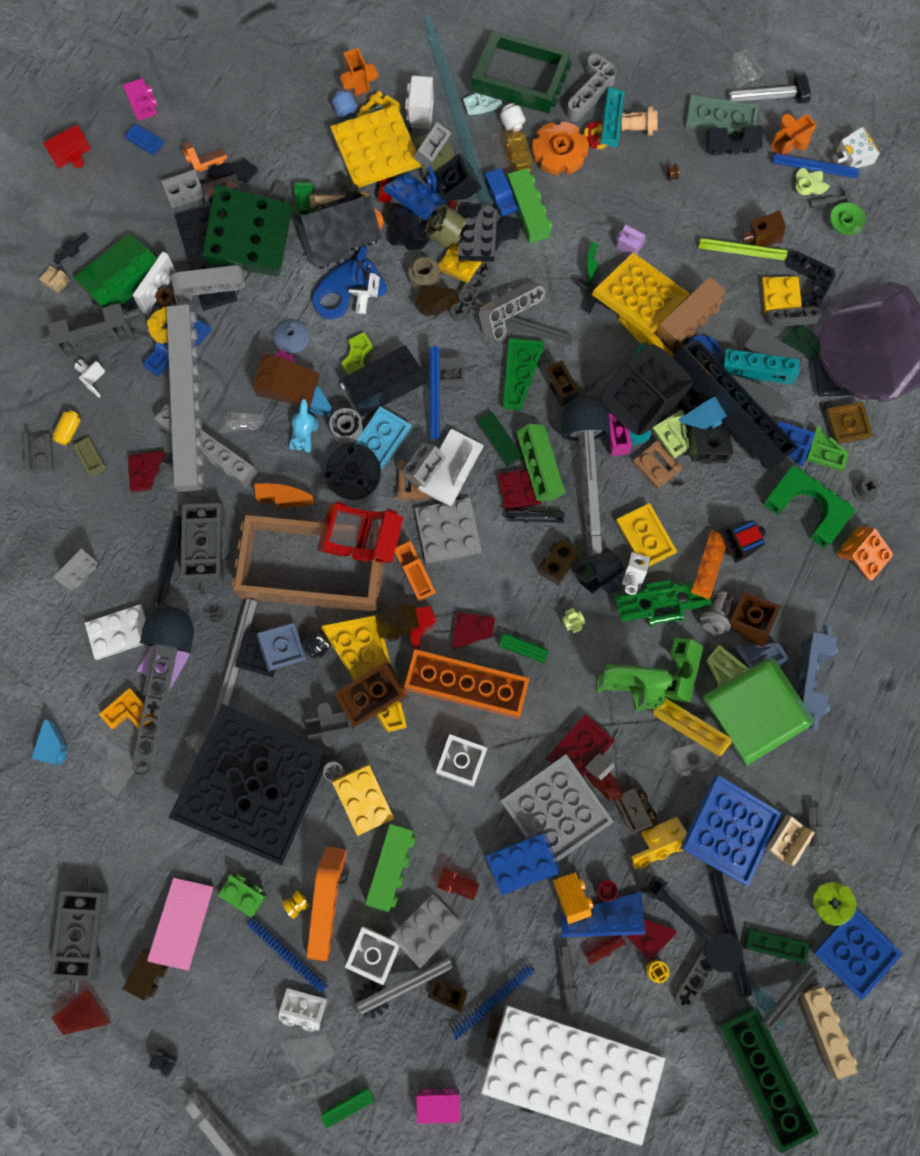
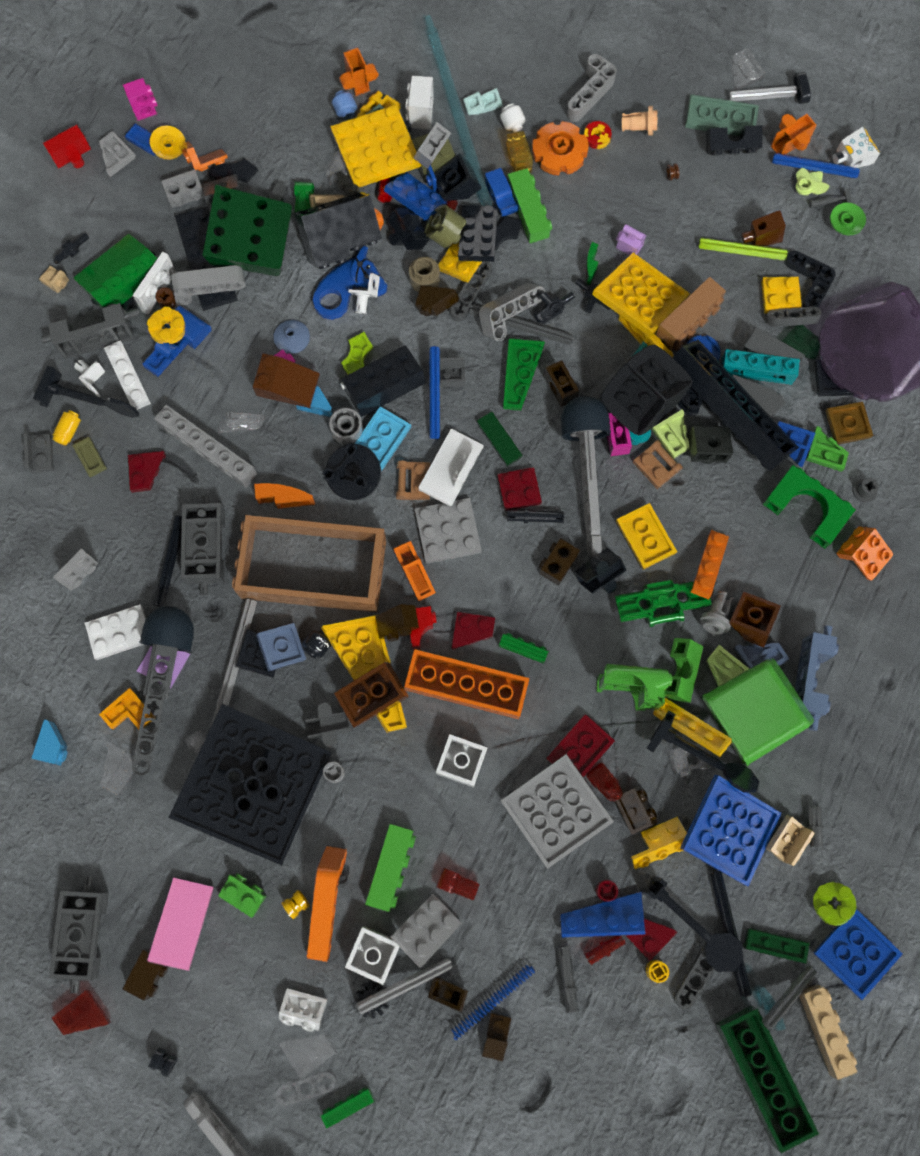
(50, 386): none -> black piece
(115, 153): none -> light grey wing
(127, 375): none -> white plate
(167, 135): none -> yellow dish
(184, 398): light grey brick -> none
(290, 961): blue piece -> none
(303, 425): medium azure animal -> none
(360, 533): red window -> none
(363, 799): yellow plate -> none
(423, 465): light grey brick -> none
(438, 1106): dark pink brick -> none
(517, 94): dark green window -> none
(523, 863): blue brick -> none
(540, 462): bright green brick -> none
(553, 306): none -> black piece
(572, 897): light orange brick -> none
(573, 620): yellowish green gear -> none
(573, 1075): white plate -> none
(600, 766): light grey tile -> none
(612, 117): teal plate -> none
(635, 573): white bracket -> none
(705, 415): dark azure slope -> none
(736, 773): none -> black piece
(743, 539): black torso -> none

